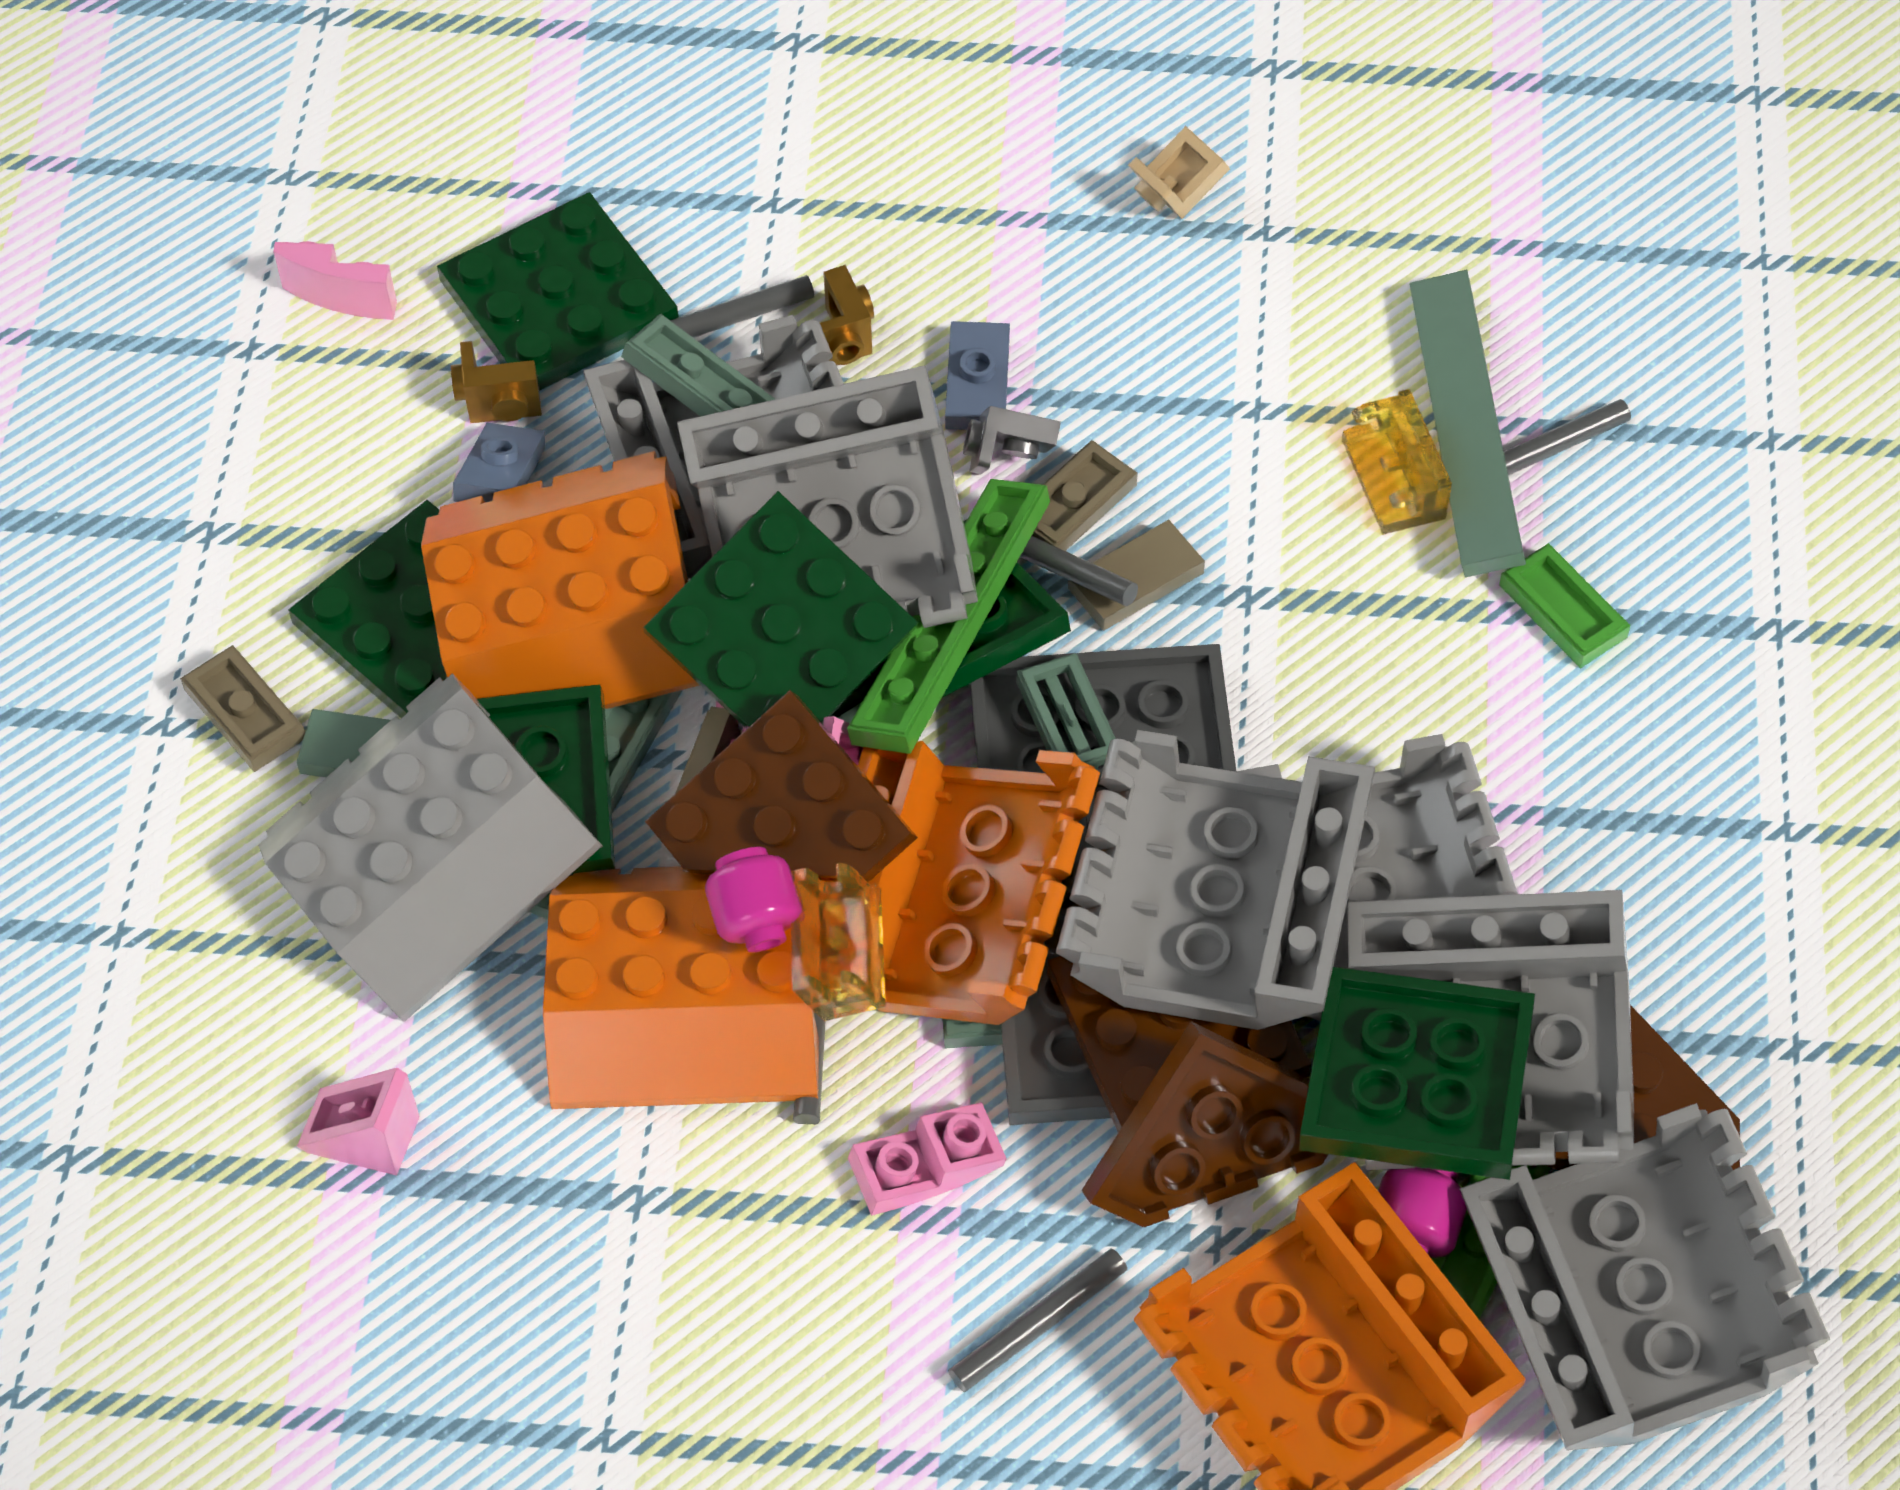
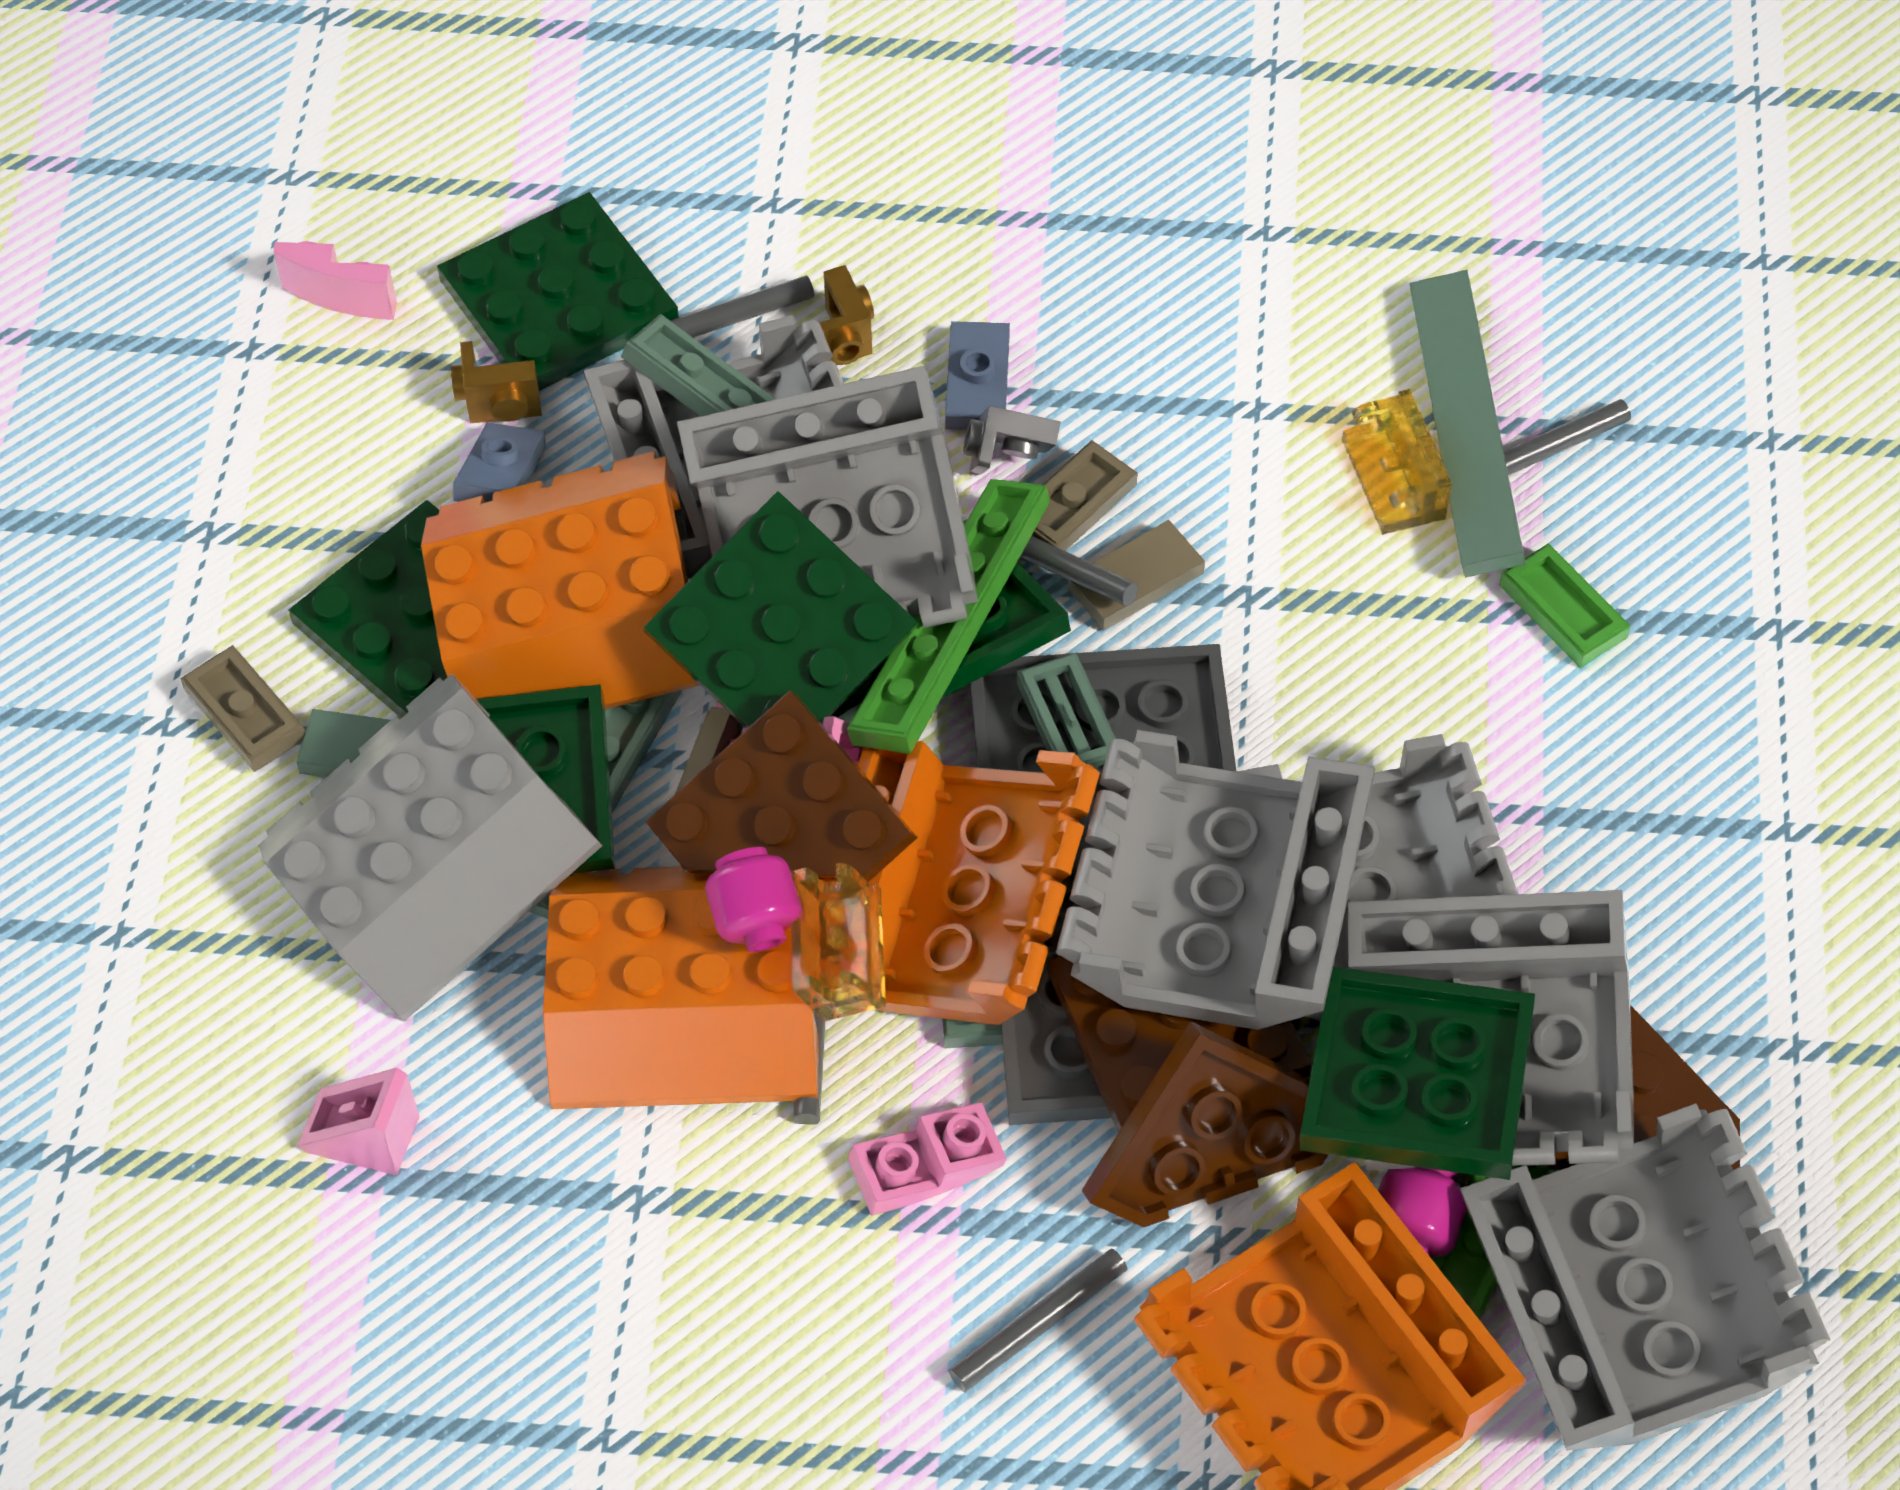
(1179, 174): tan bracket -> none

